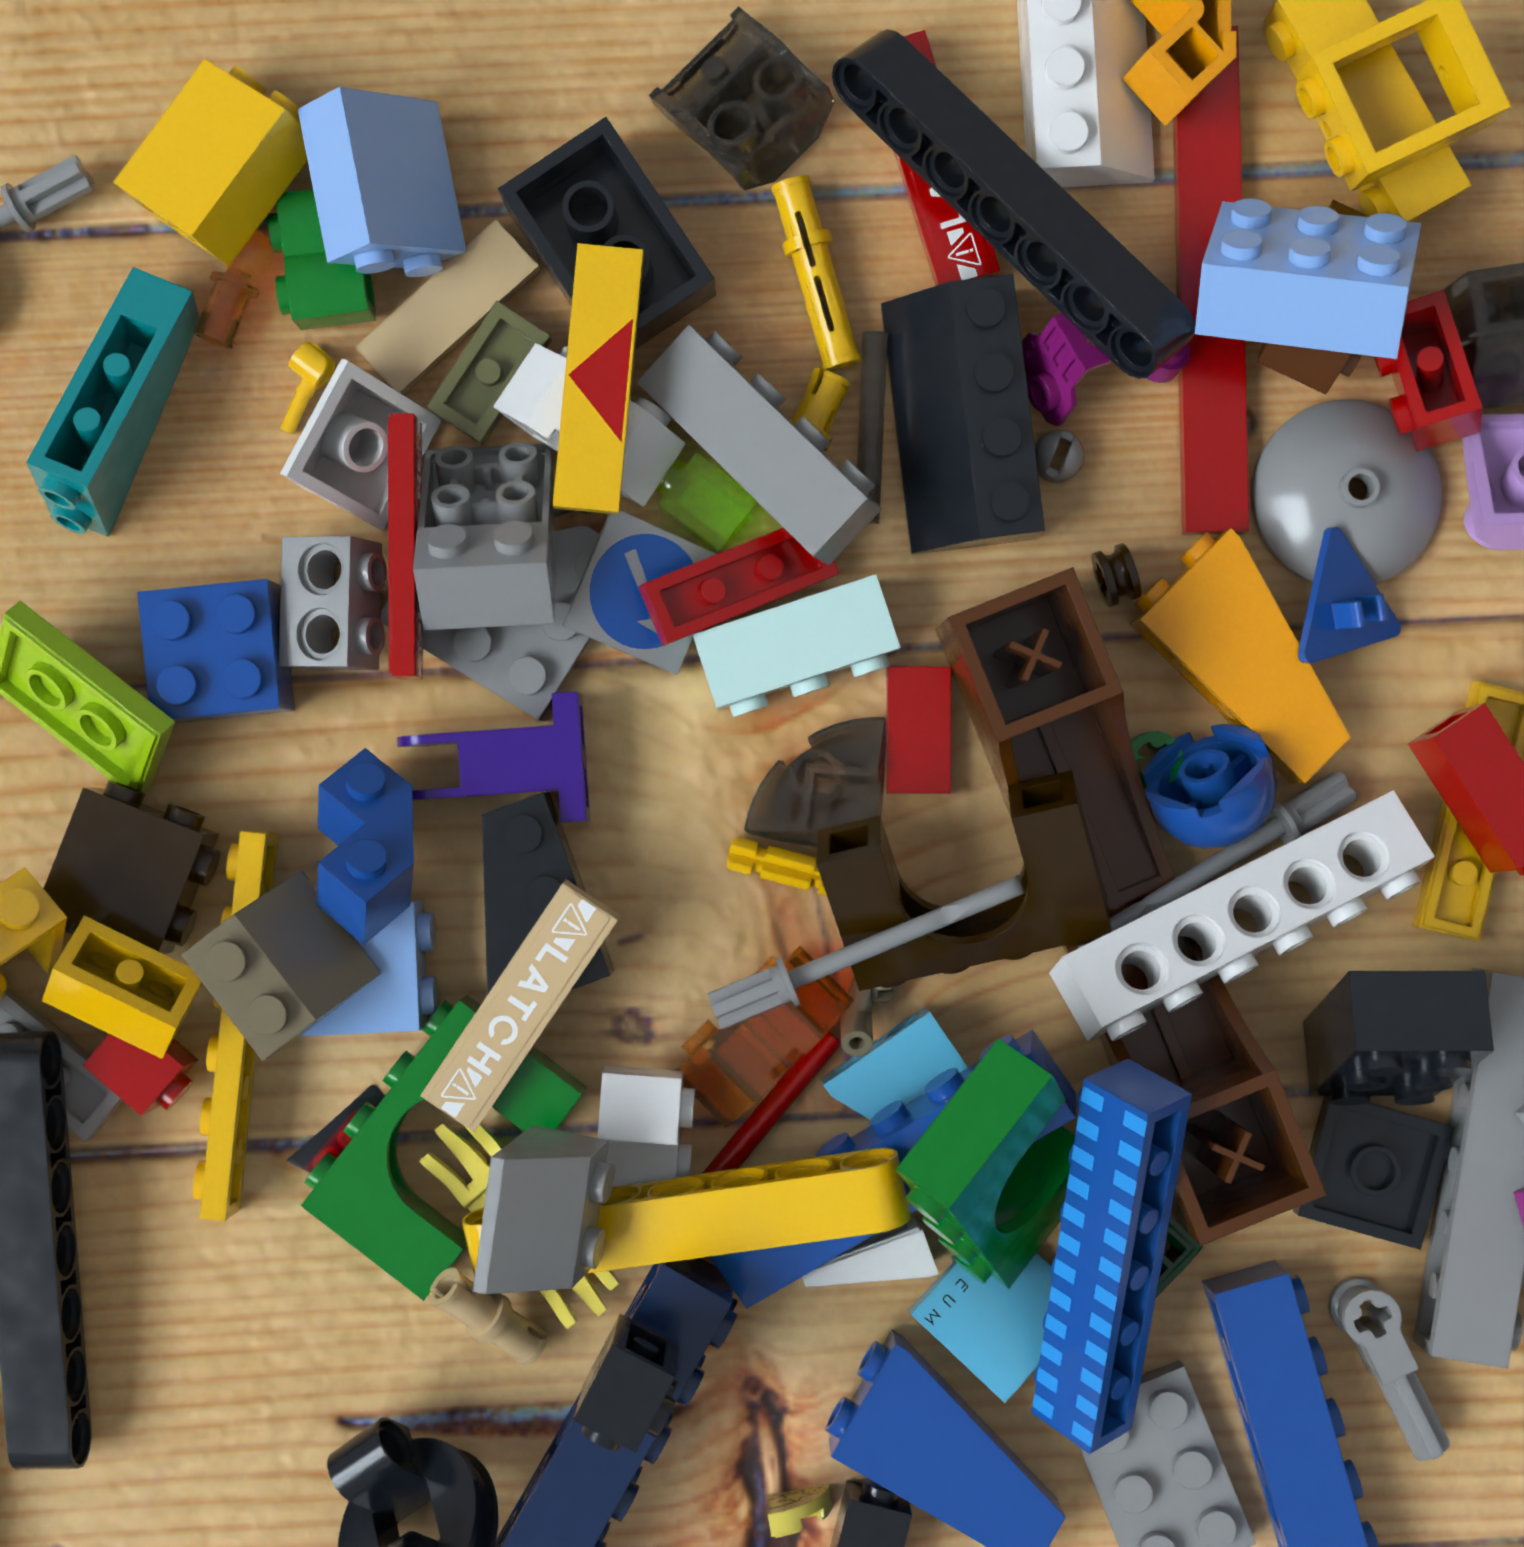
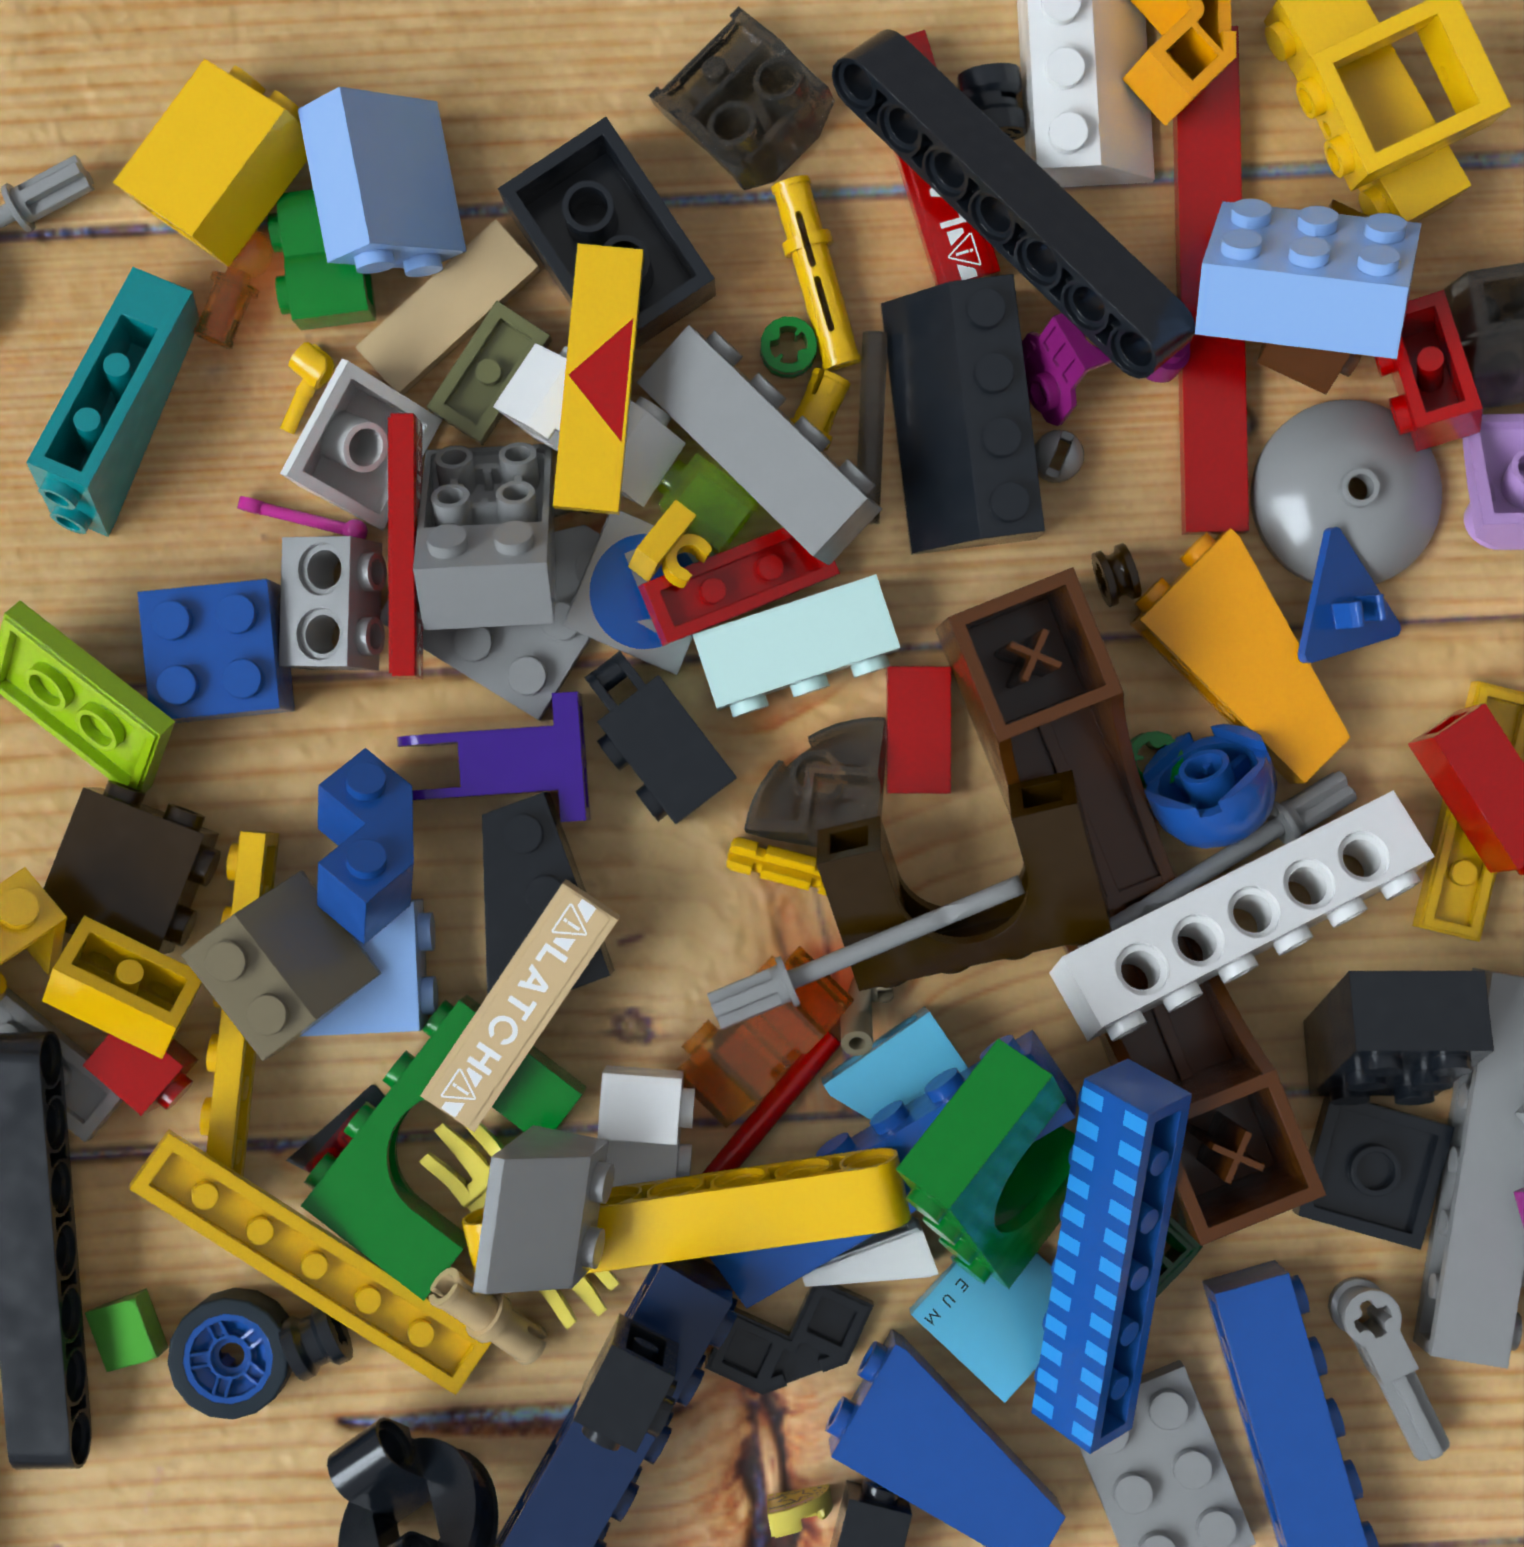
(127, 1331): none -> bright green slope
(211, 1378): none -> wheel
(306, 1260): none -> yellow plate
(314, 1342): none -> black wheel
(352, 528): none -> dark pink hinge
(658, 742): none -> black brick
(664, 544): none -> yellow tile
(805, 356): none -> green bush
(819, 1340): none -> black tile
(994, 92): none -> black wheel

